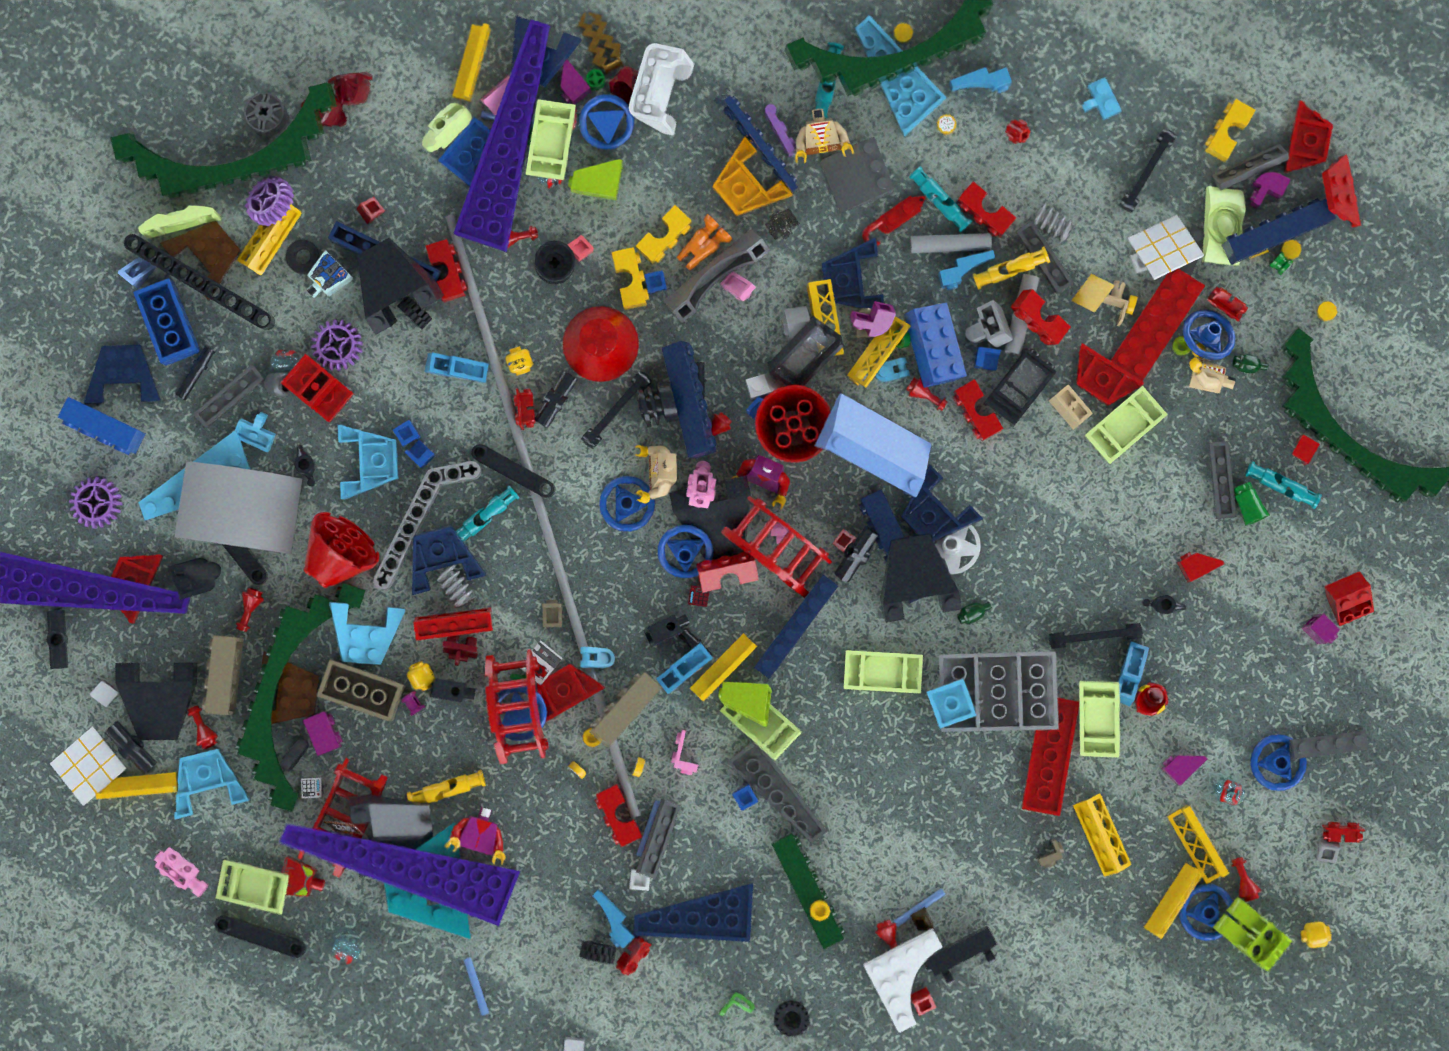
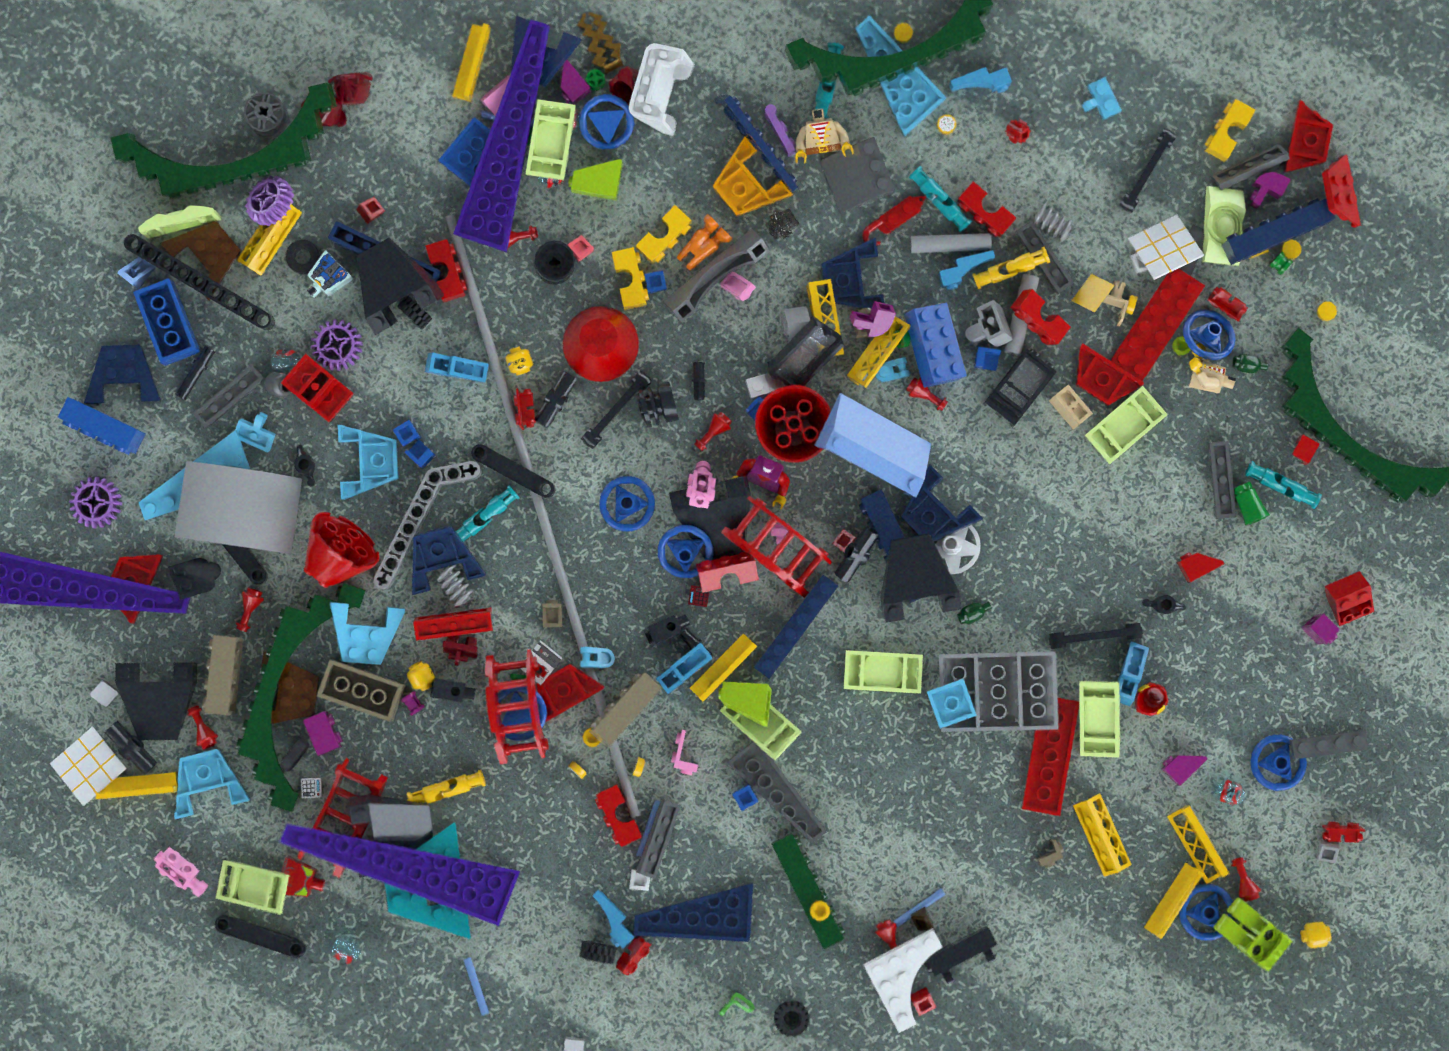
(57, 626): black piece -> none
(343, 827): sticker -> none
(446, 126): yellowish green piece -> none
(478, 835): torso -> none
(661, 471): tan torso -> none
(689, 399): dark blue brick -> none
(983, 425): red arch -> none

